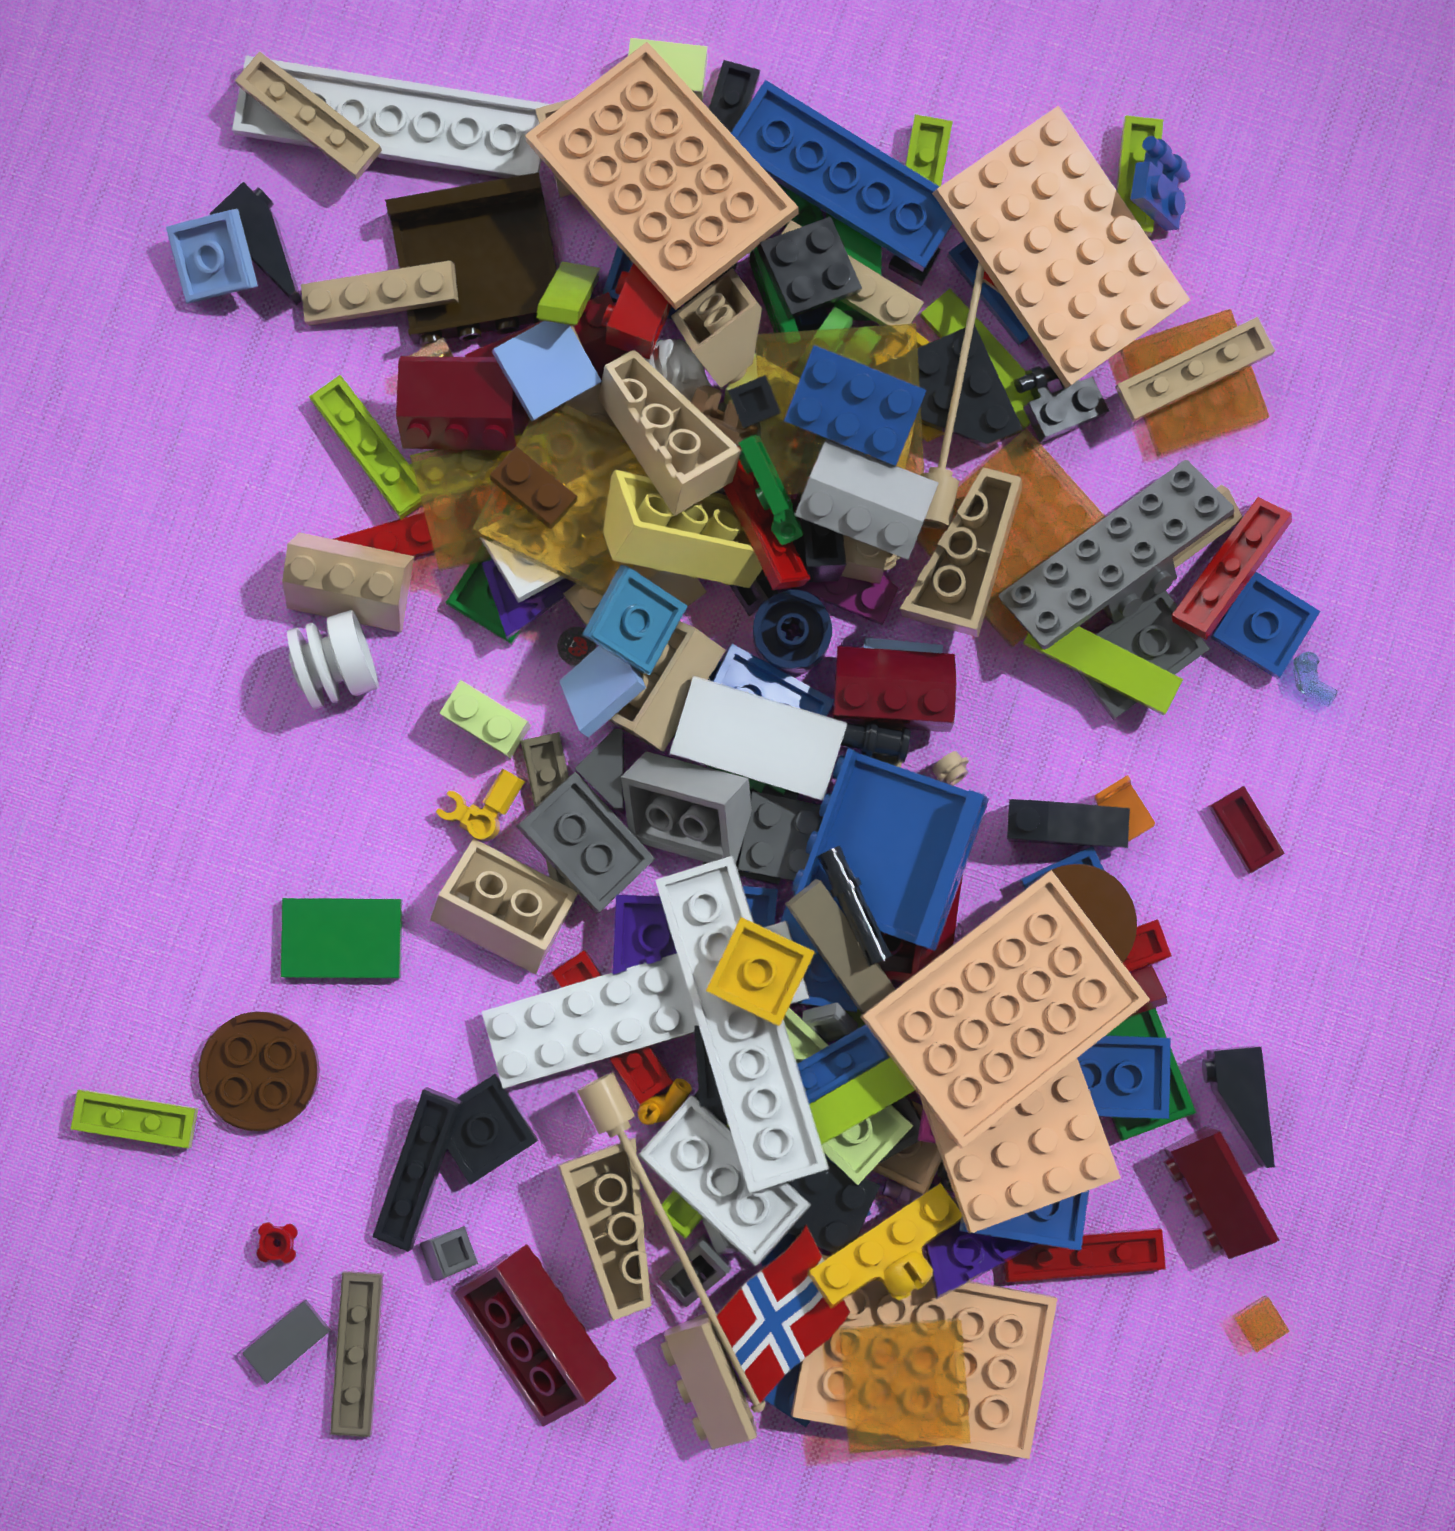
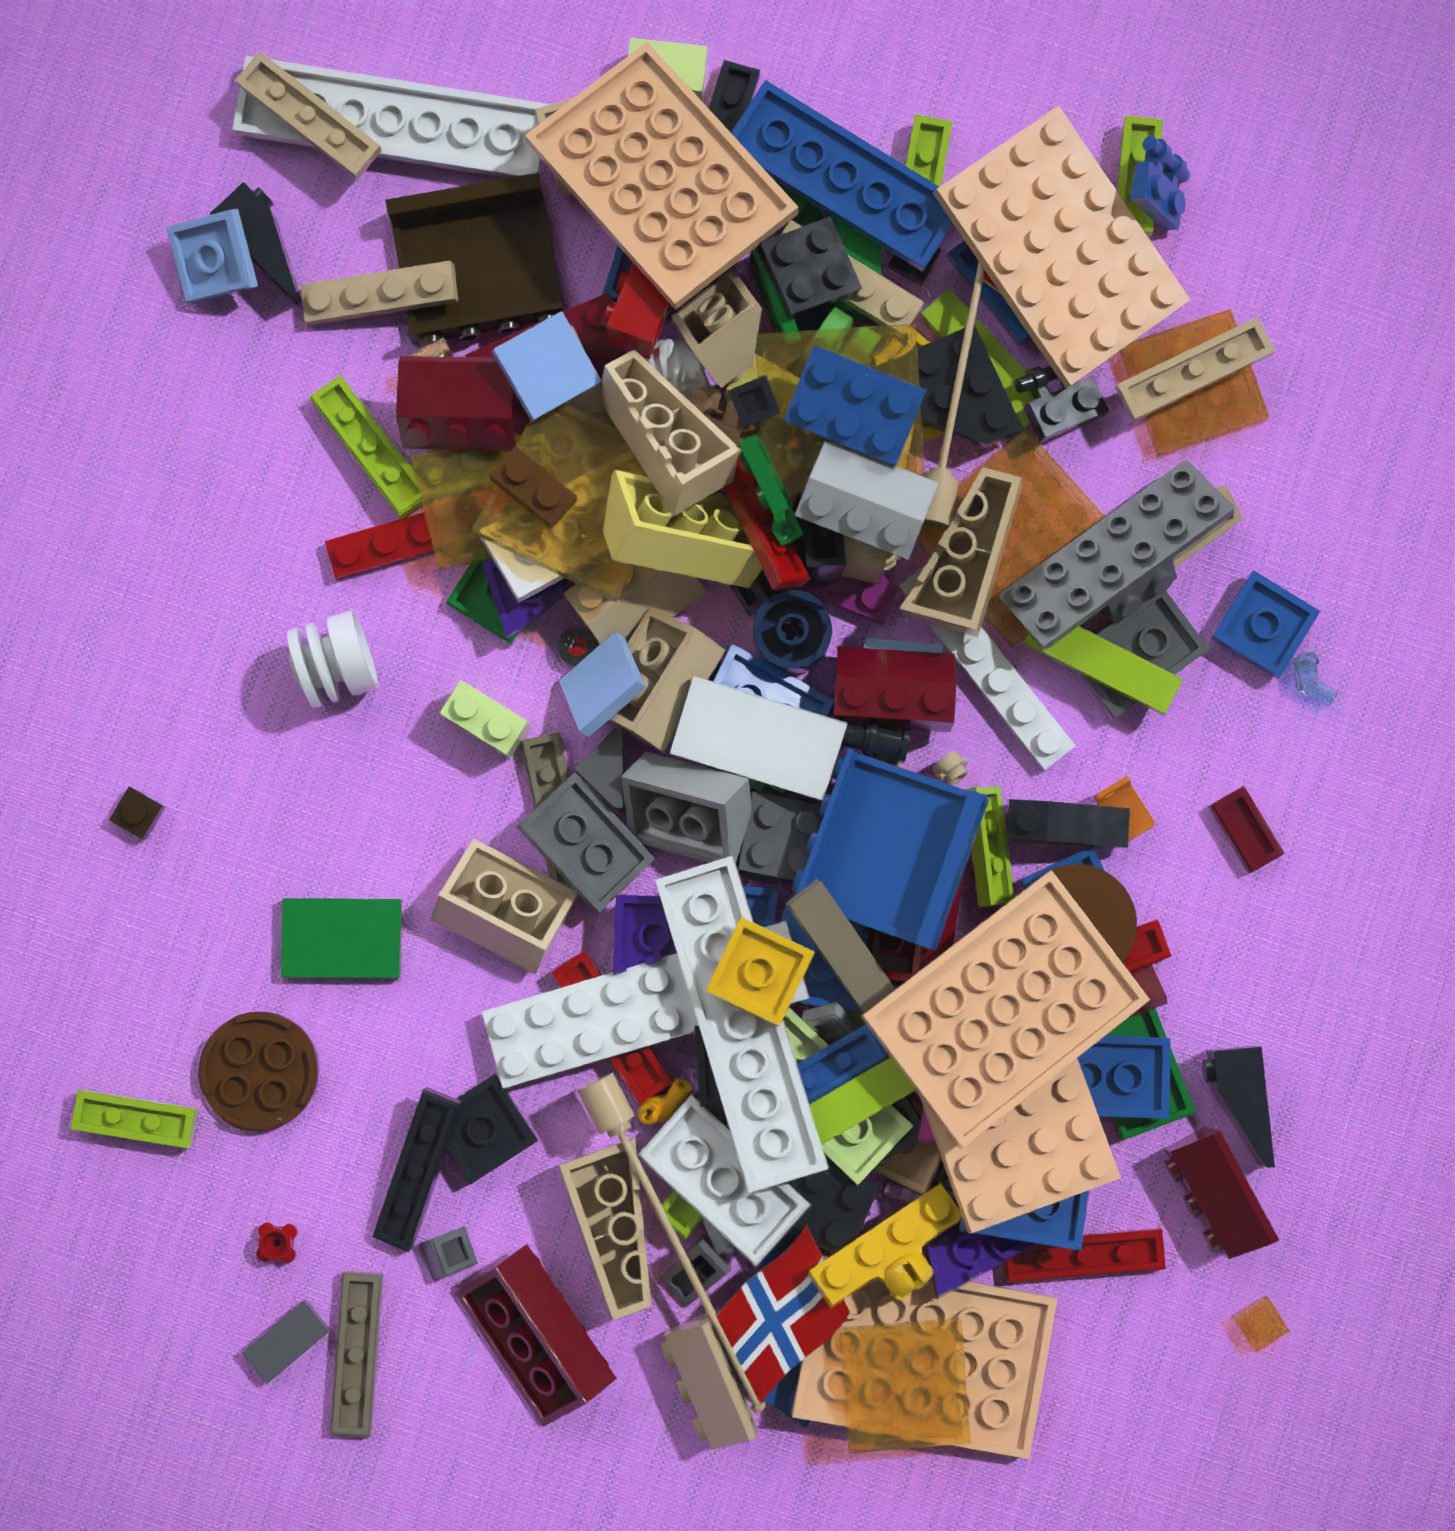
(137, 813): none -> dark brown plate
(340, 576): tan slope -> none
(484, 822): yellow bar -> none
(568, 293): lime tile -> none
(635, 619): dark azure plate -> none
(851, 900): black pin -> none
(991, 853): none -> lime plate
(1004, 690): none -> white plate
(1232, 568): red plate -> none

